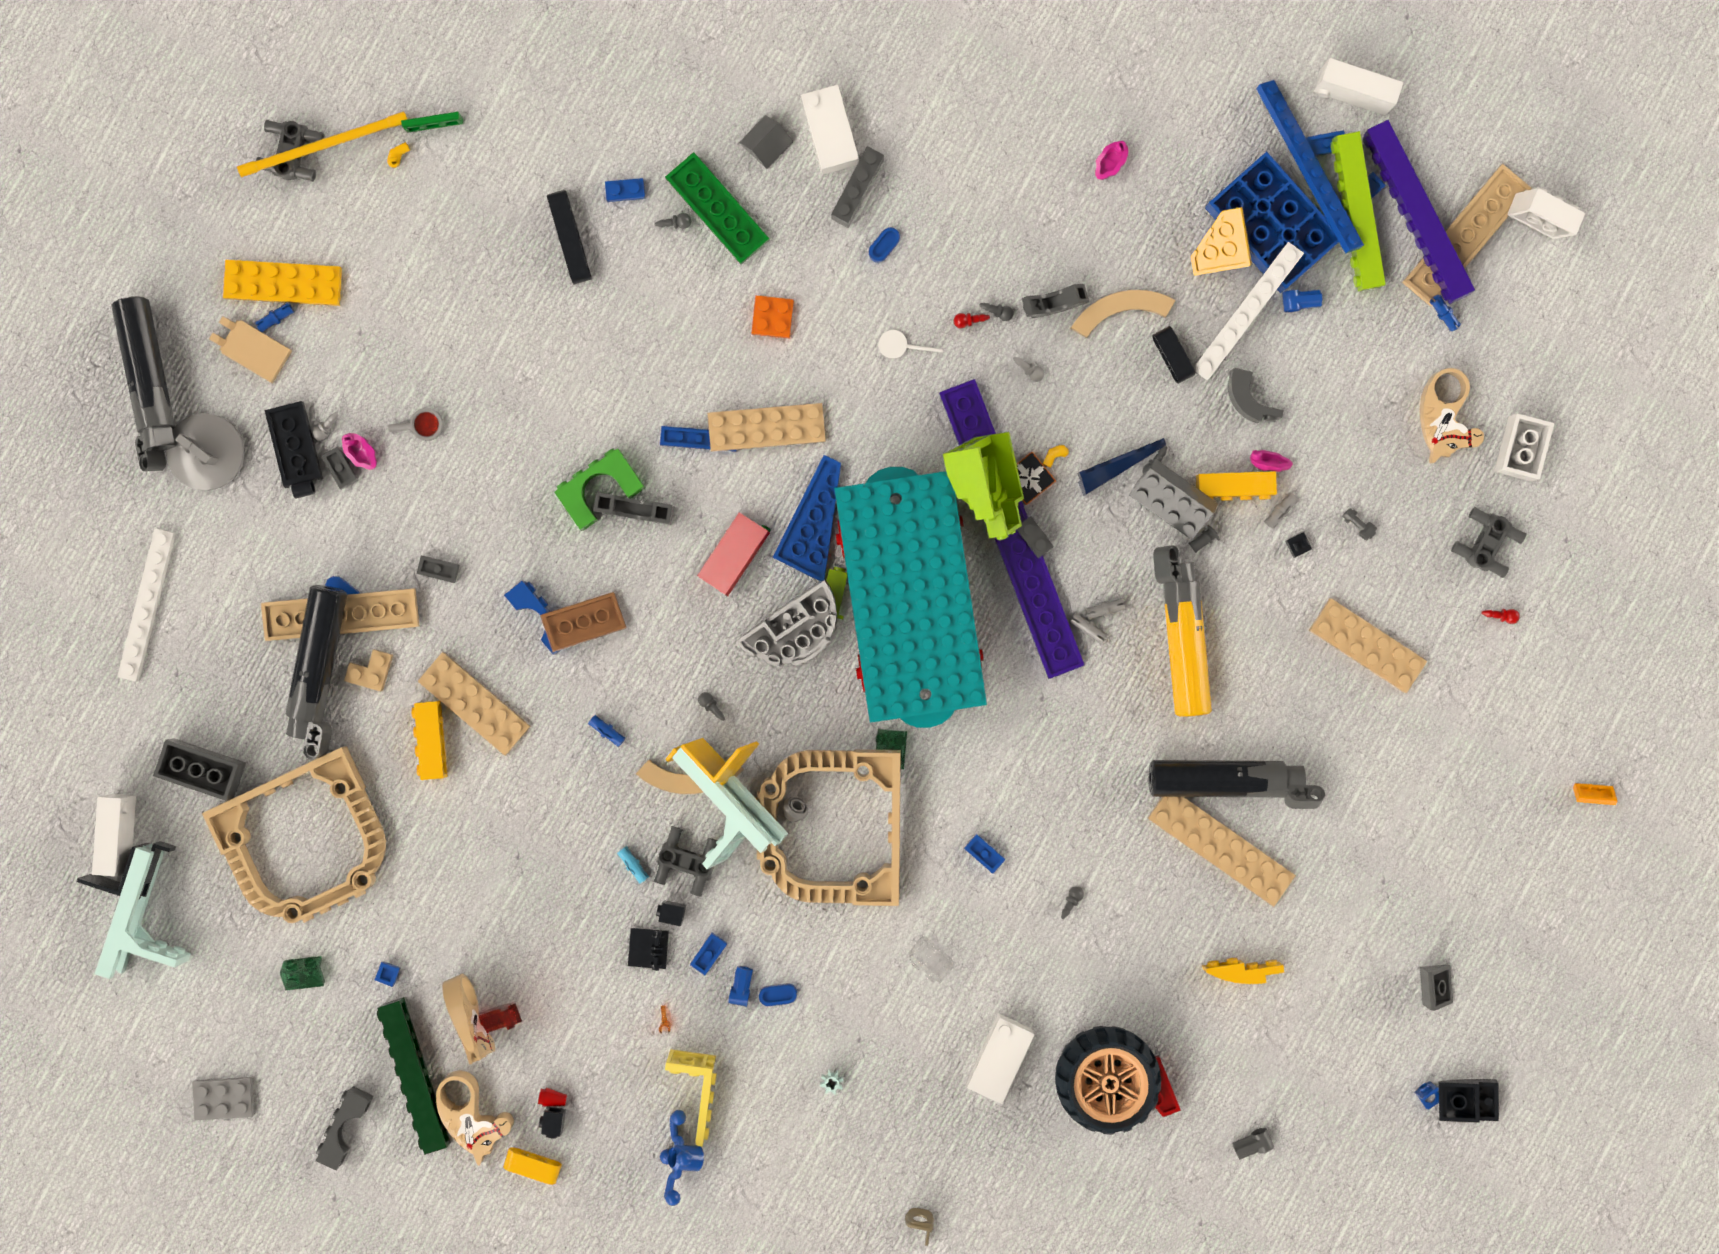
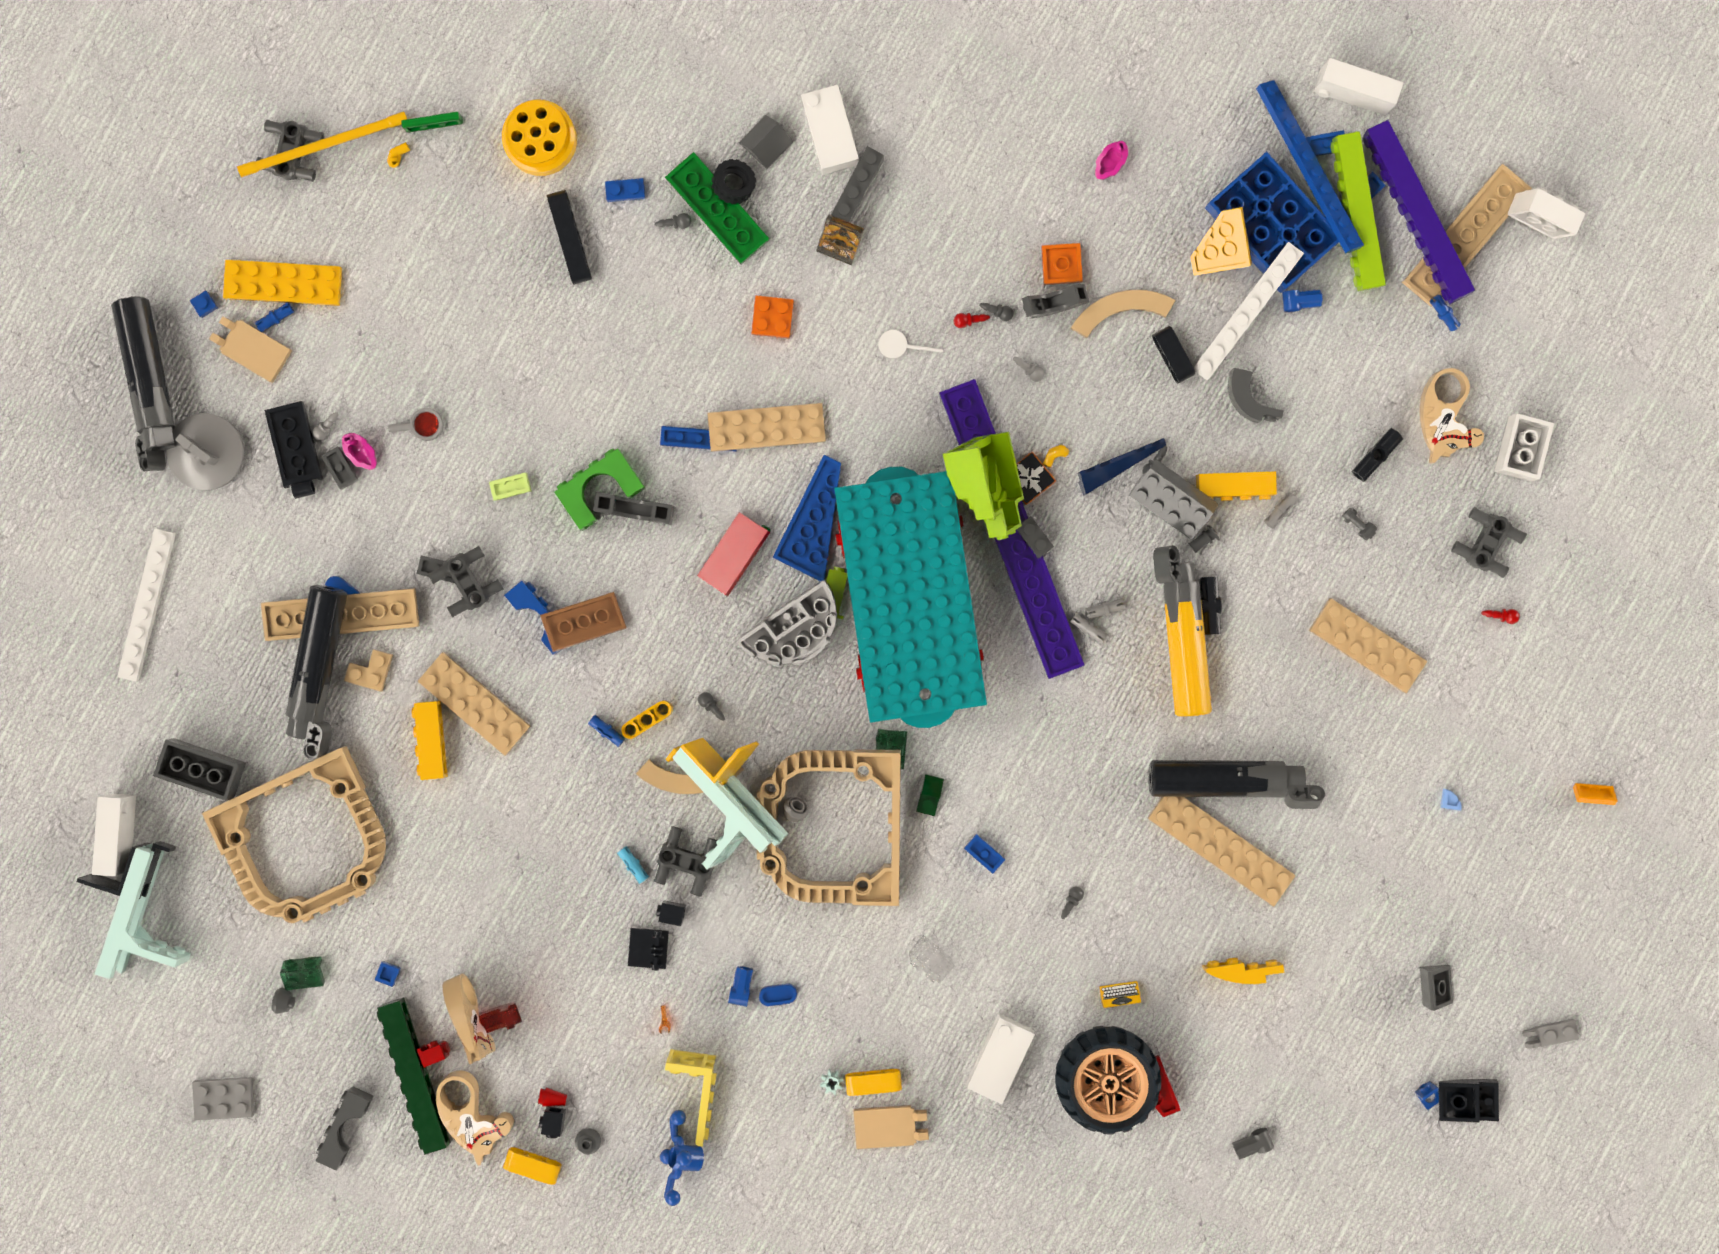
(203, 304): none -> blue plate
(282, 1001): none -> dark grey cone
(433, 1052): none -> red brick
(465, 581): none -> dark grey piece
(510, 486): none -> yellowish green plate
(543, 161): none -> yellow wheel
(588, 1141): none -> dark grey cone
(638, 722): none -> yellow beam
(708, 953): blue plate -> none
(743, 171): none -> black tyre
(840, 239): none -> clear smoke slope
(873, 1082): none -> yellow beam
(884, 244): blue tile -> none
(888, 1126): none -> tan tile
(927, 1226): dark tan piece -> none
(930, 795): none -> dark green slope
(1061, 264): none -> orange plate
(1120, 994): none -> slope
(1210, 605): none -> black piece
(1270, 461): dark pink arm -> none
(1298, 545): black tile -> none
(1369, 463): none -> black piece
(1450, 800): none -> light blue tile
(1552, 1033): none -> light grey hinge

